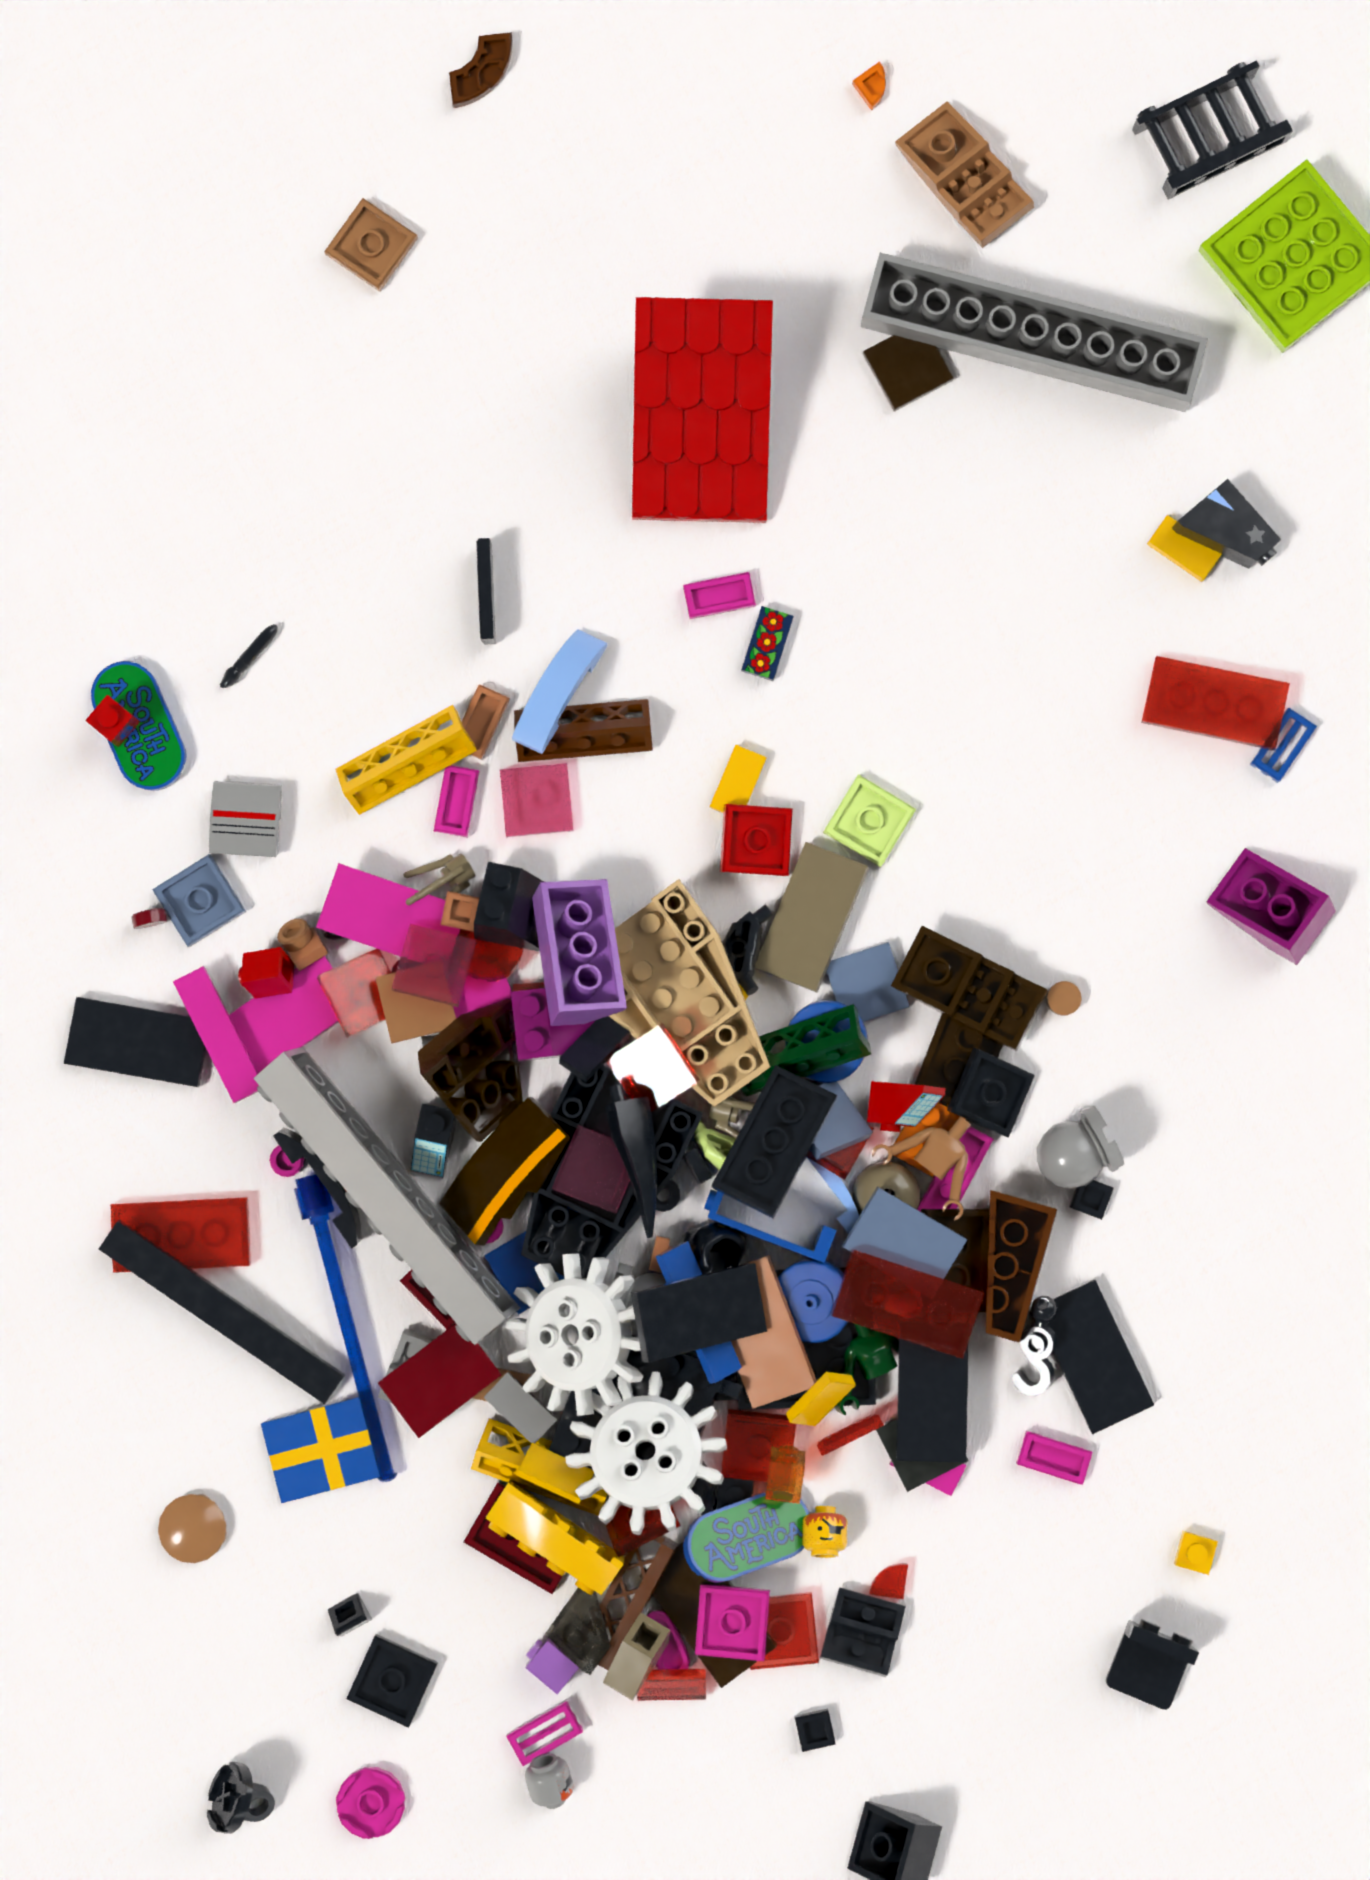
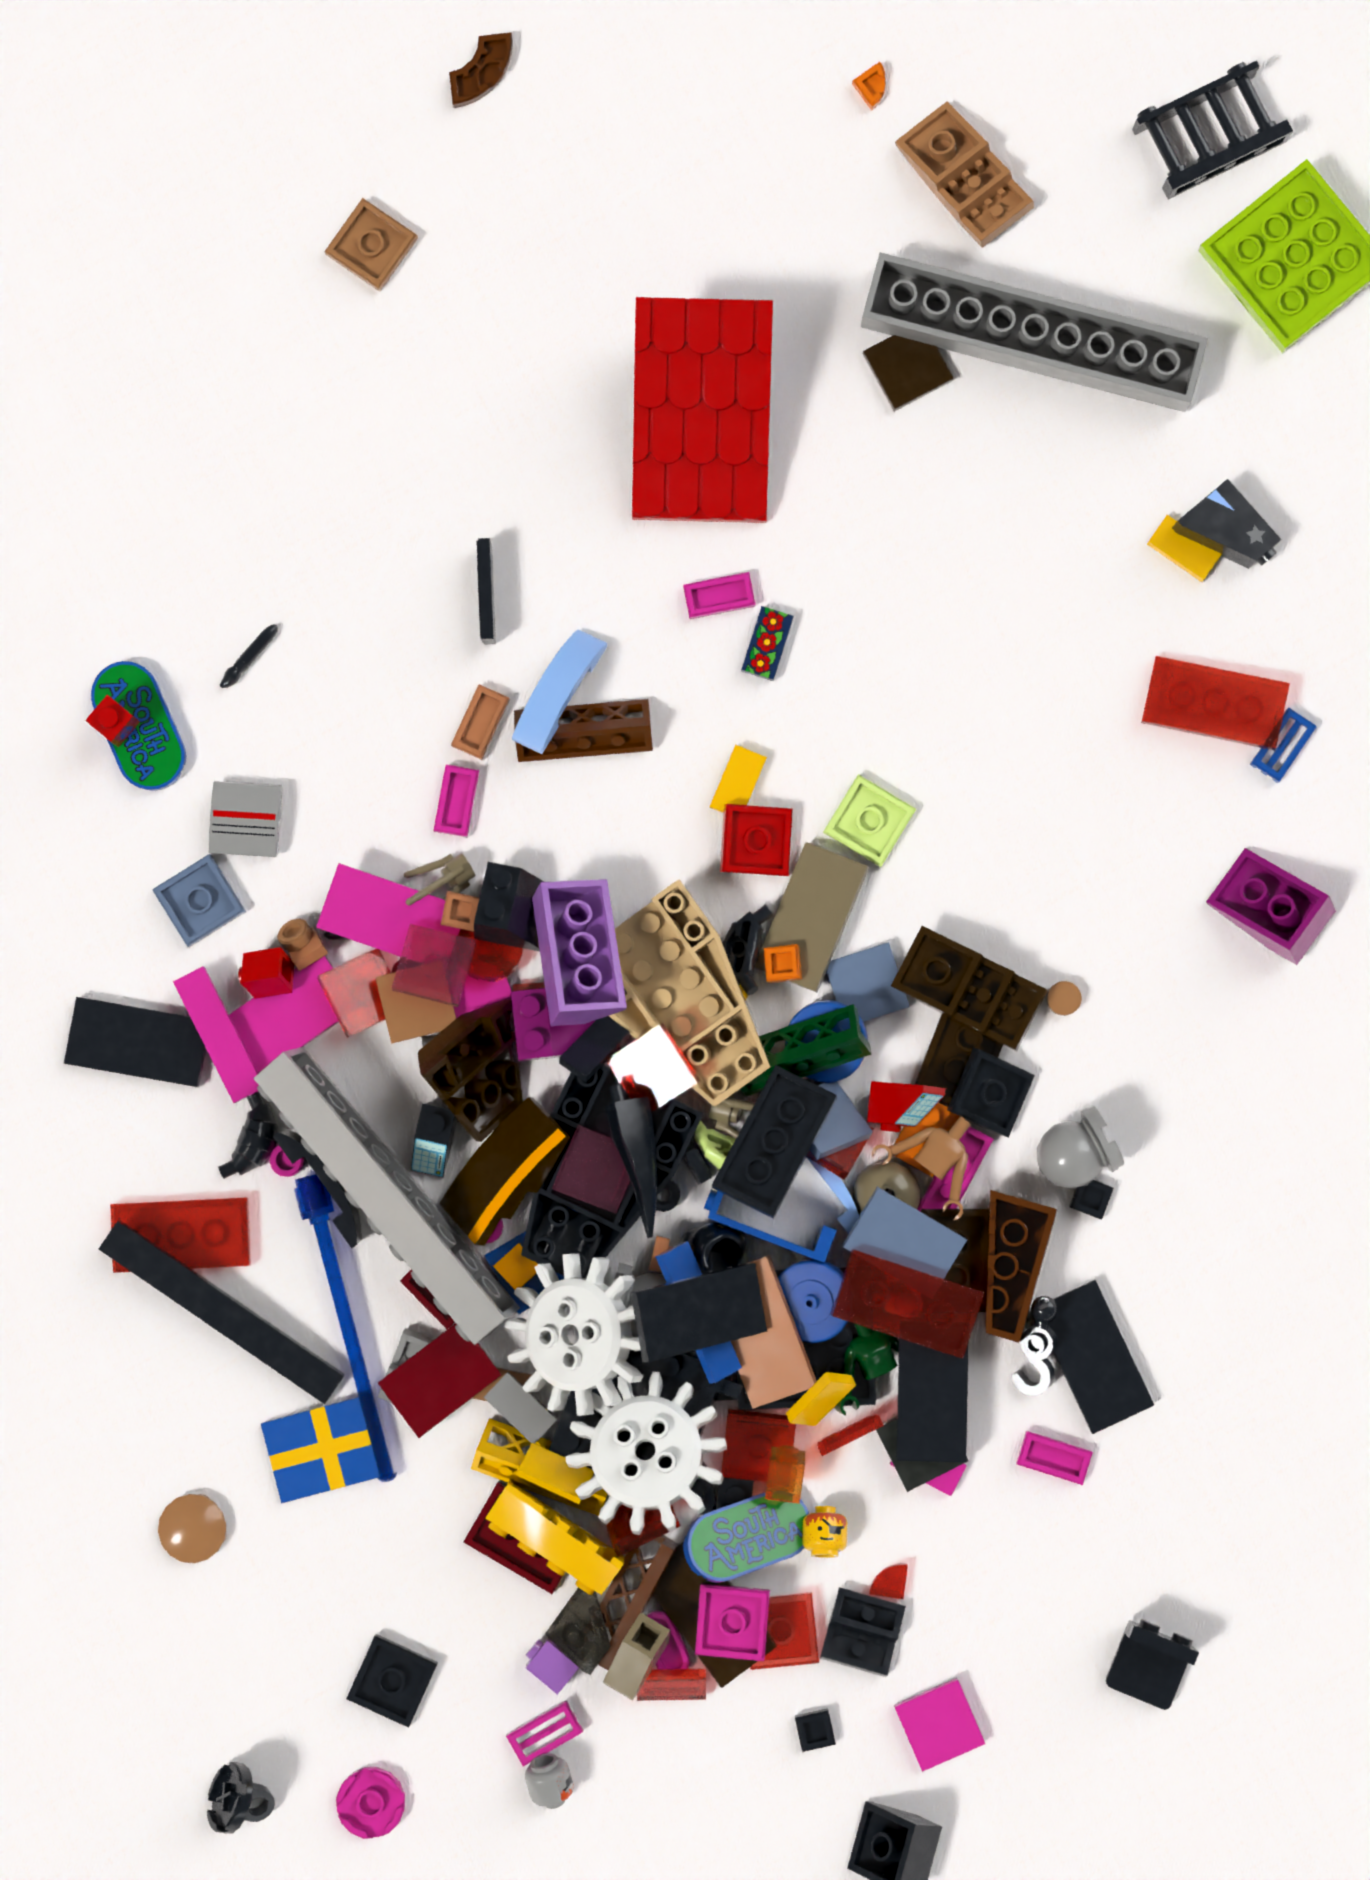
(149, 918): dark red tile -> none
(254, 1141): none -> black piece
(349, 1615): black slope -> none
(406, 764): yellow fence -> none
(516, 1268): none -> light orange tile
(536, 800): clear pink tile -> none
(782, 963): none -> orange tile
(939, 1724): none -> dark pink tile
(1195, 1552): yellow plate -> none

